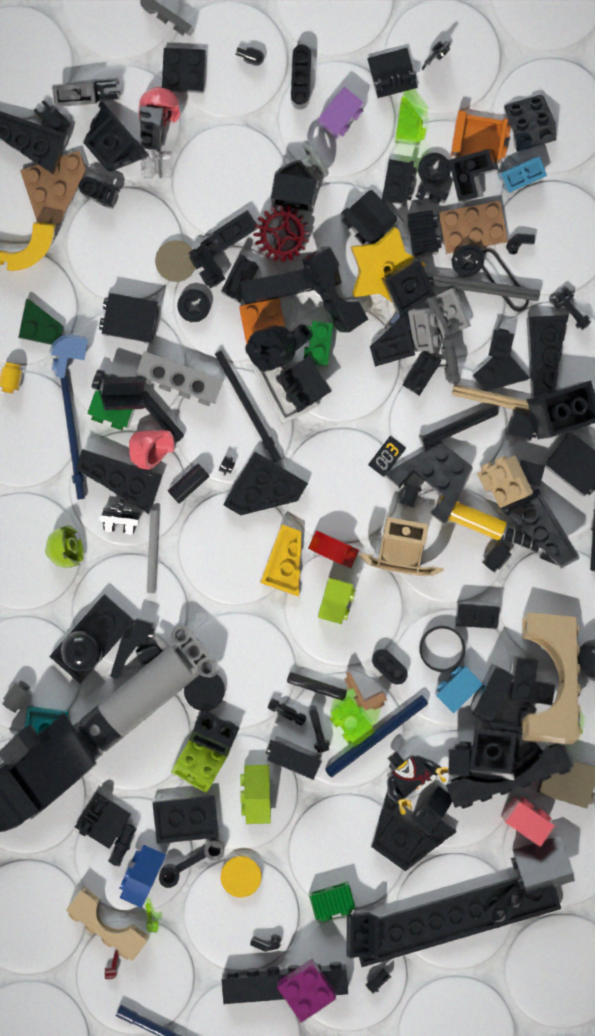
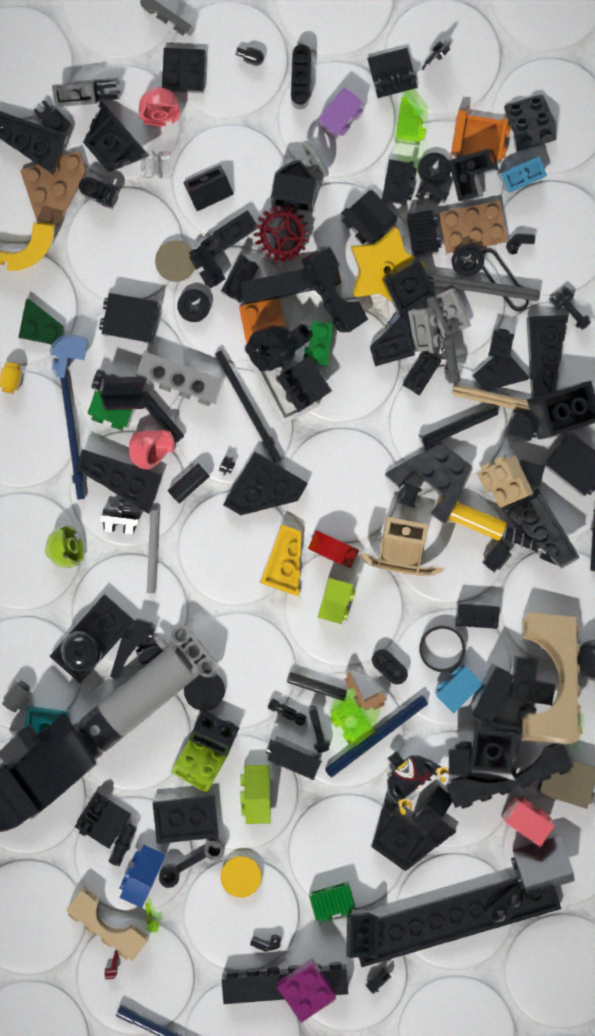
(151, 127): black hinge -> none
(208, 188): none -> black panel
(387, 456): black sticker -> none
(527, 755): black hinge -> none

